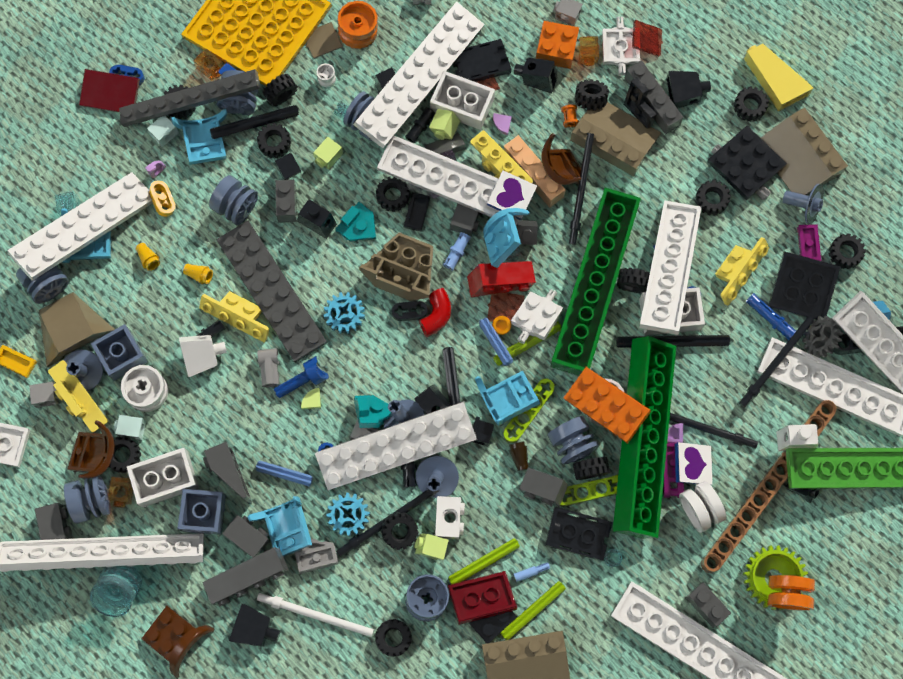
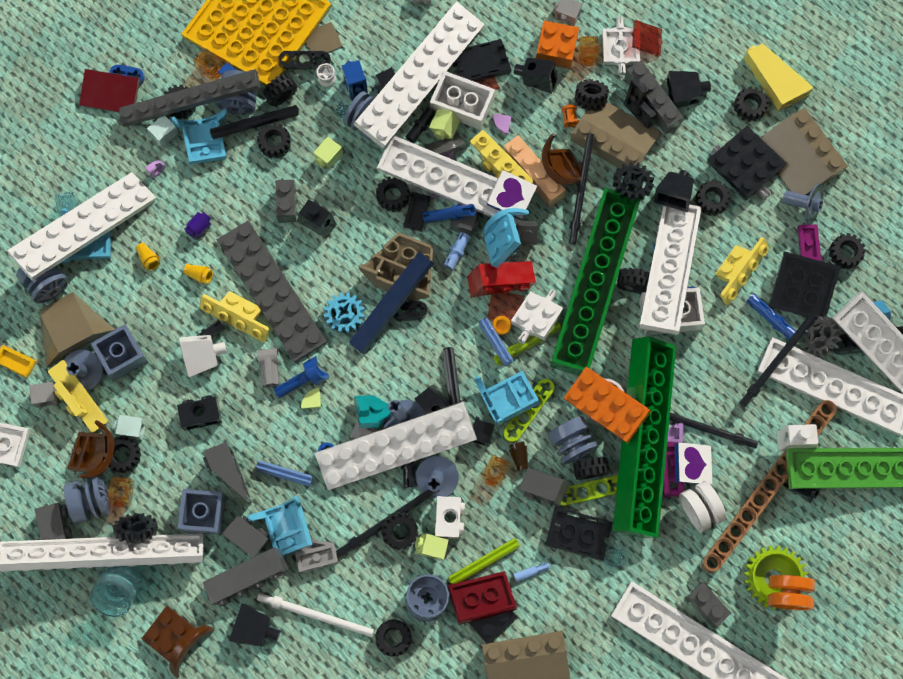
(135, 528): none -> black gear
(144, 377): white wheel -> none
(162, 200): yellow plate -> none
(162, 477): white brick -> none
(197, 225): none -> dark purple brick
(210, 416): none -> black brick
(233, 199): sand blue wheel -> none
(287, 166): black panel -> none
(290, 55): none -> black beam
(342, 521): medium azure gear -> none
(354, 78): none -> blue brick
(357, 24): orange wheel -> none
(357, 224): teal plate -> none
(391, 302): none -> dark blue tile
(440, 313): red cylinder -> none
(454, 212): none -> blue pin
(495, 462): none -> clear orange brick
(533, 610): lime axle -> none
(633, 181): none -> black gear
(675, 190): none -> black torso
(680, 341): black axle -> none

